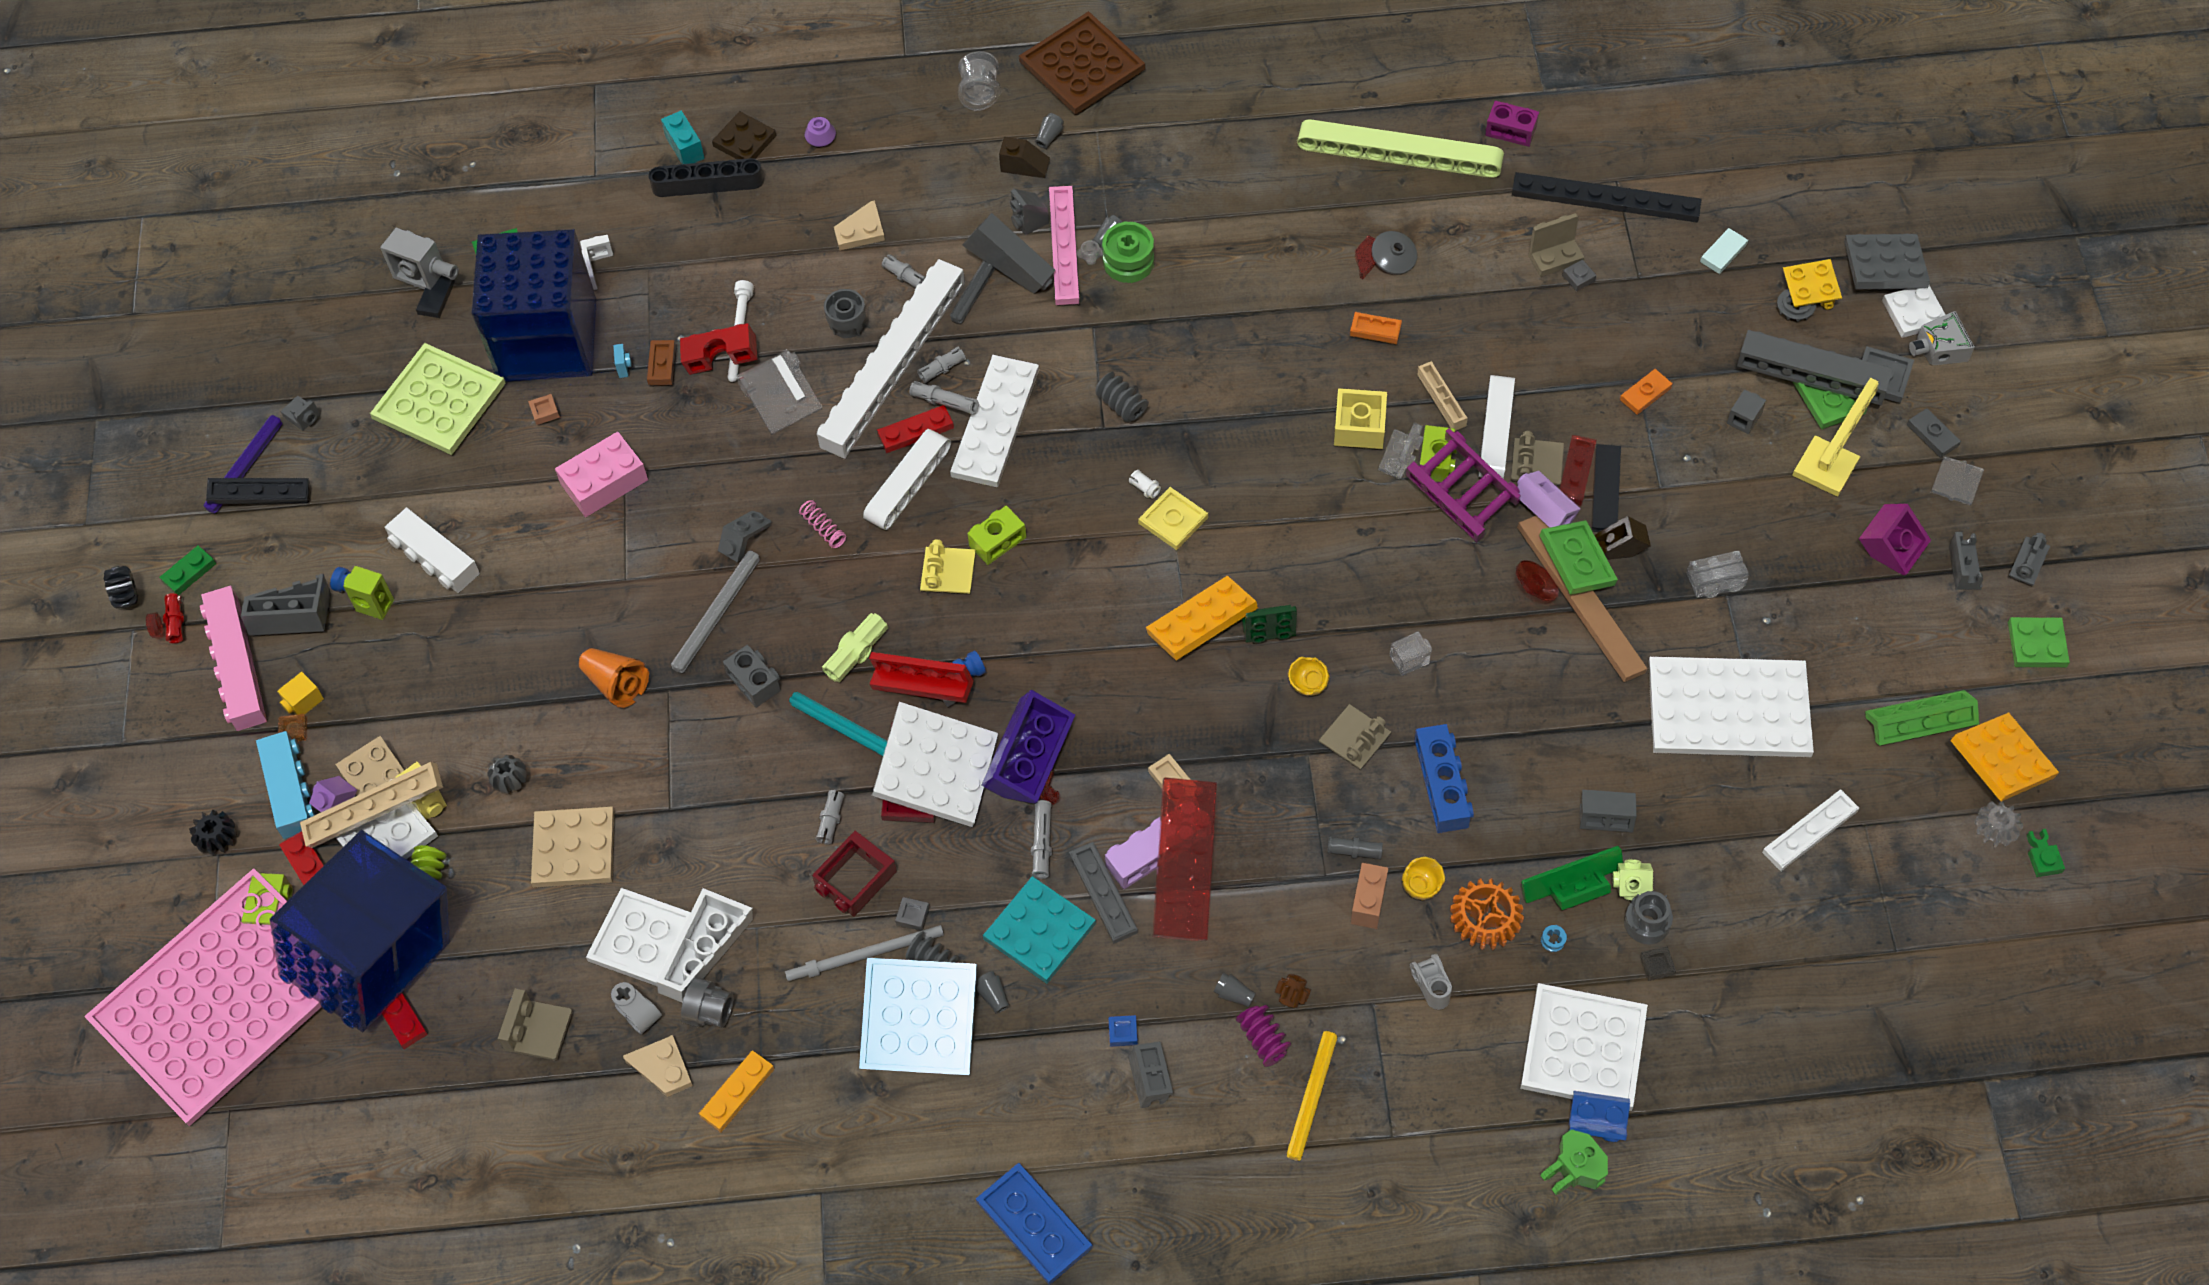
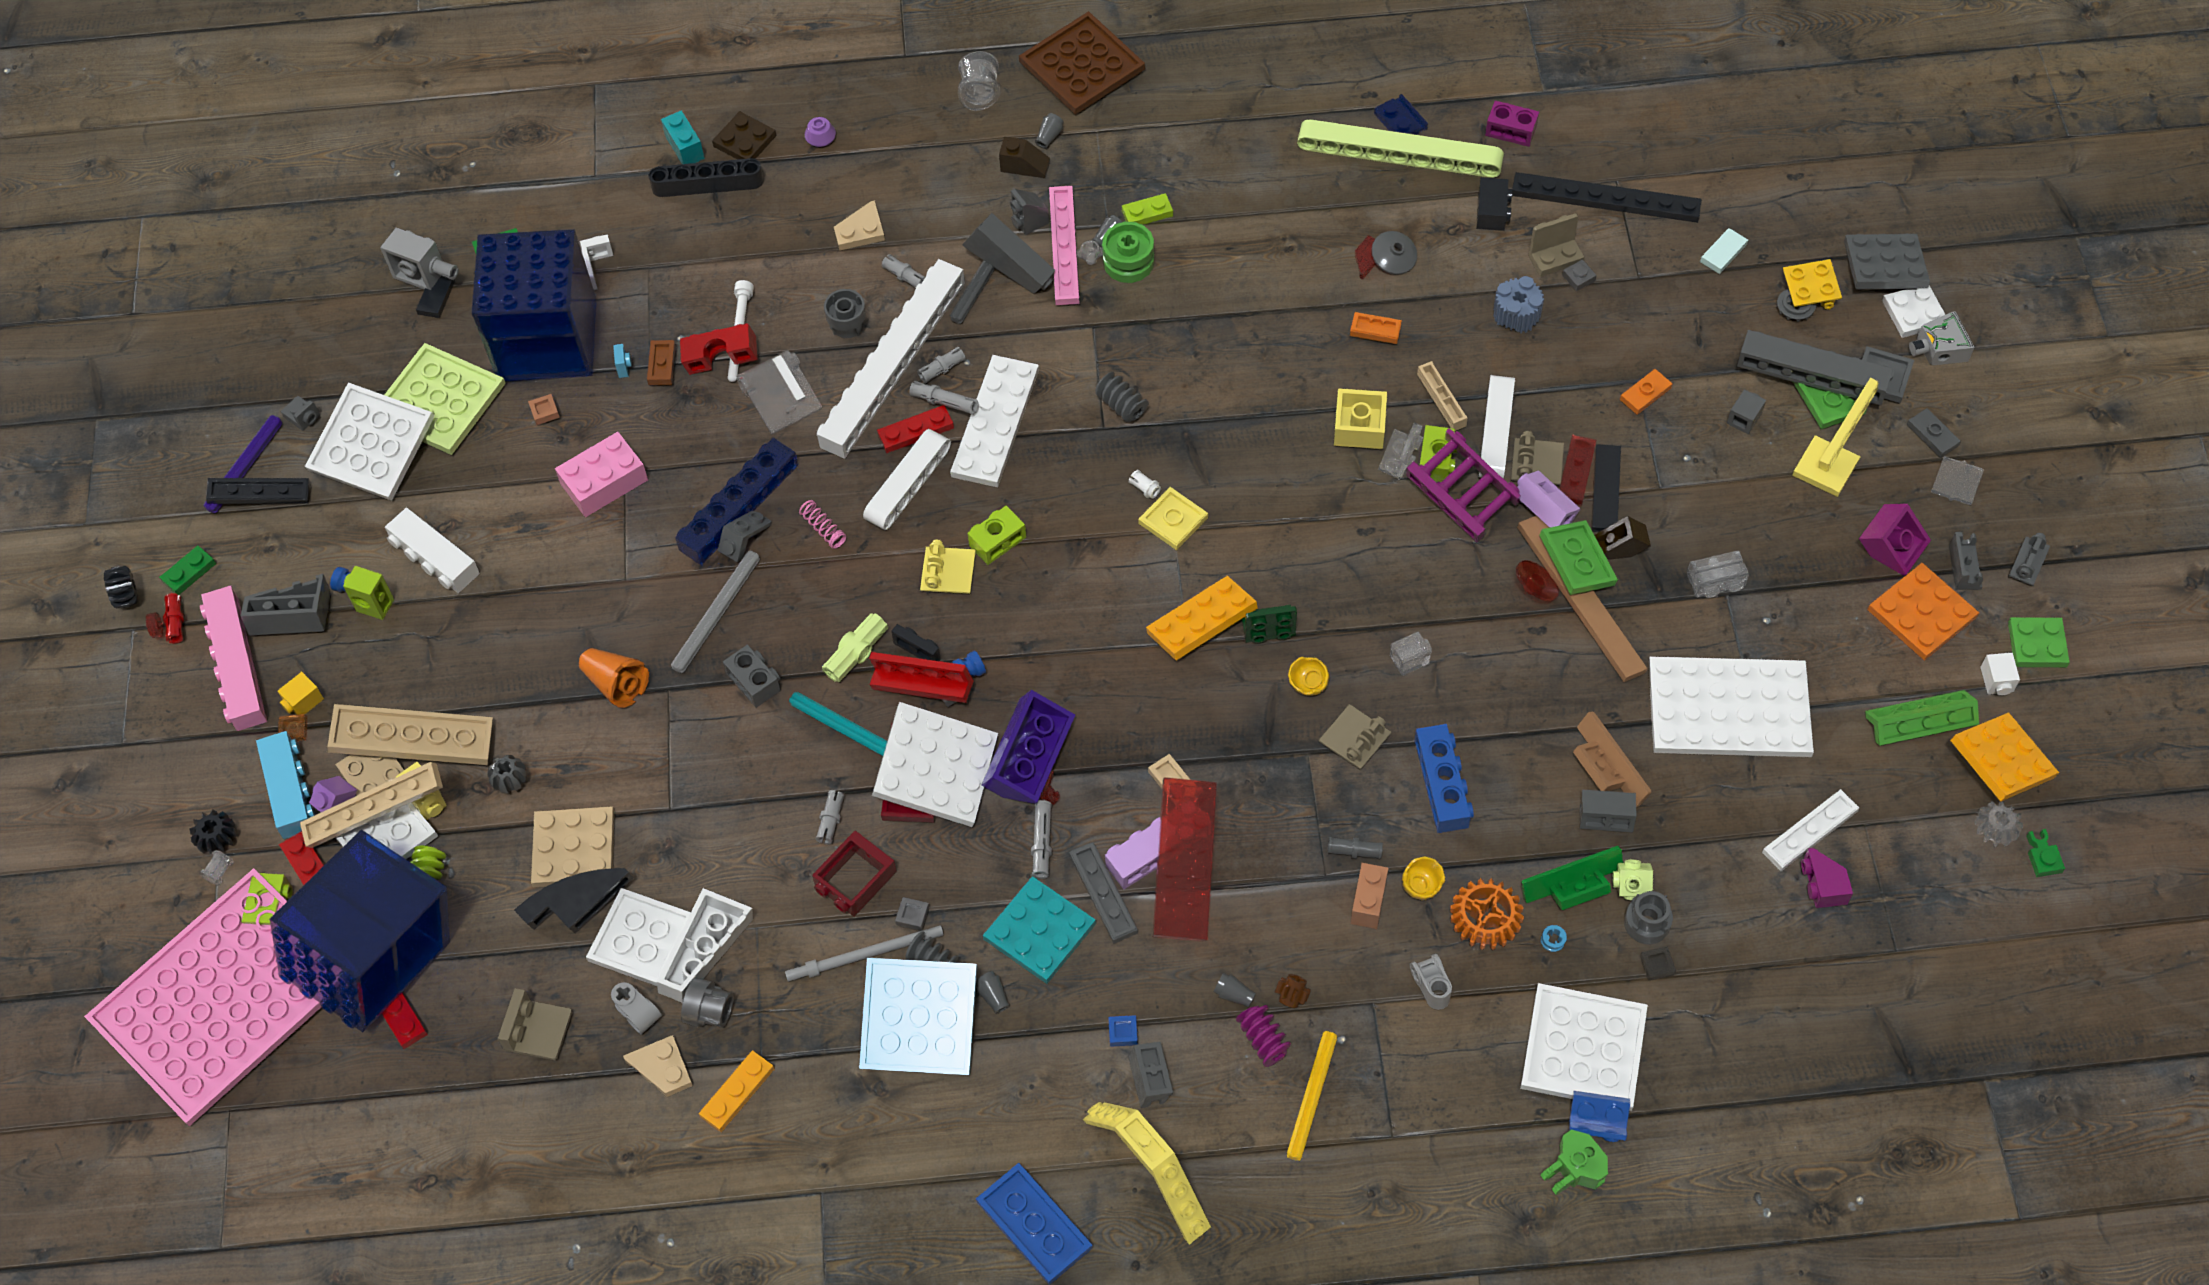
(216, 867): none -> clear bush
(369, 441): none -> white plate
(410, 734): none -> tan plate
(574, 897): none -> black slope
(781, 462): none -> clear blue brick
(909, 640): none -> black plate
(1148, 210): none -> lime plate
(1158, 1160): none -> light yellow piece
(1400, 116): none -> clear blue plate
(1492, 204): none -> black brick
(1518, 304): none -> sand blue brick
(1606, 760): none -> medium nougat bracket
(1827, 880): none -> magenta slope
(1923, 611): none -> orange plate
(2000, 673): none -> white brick

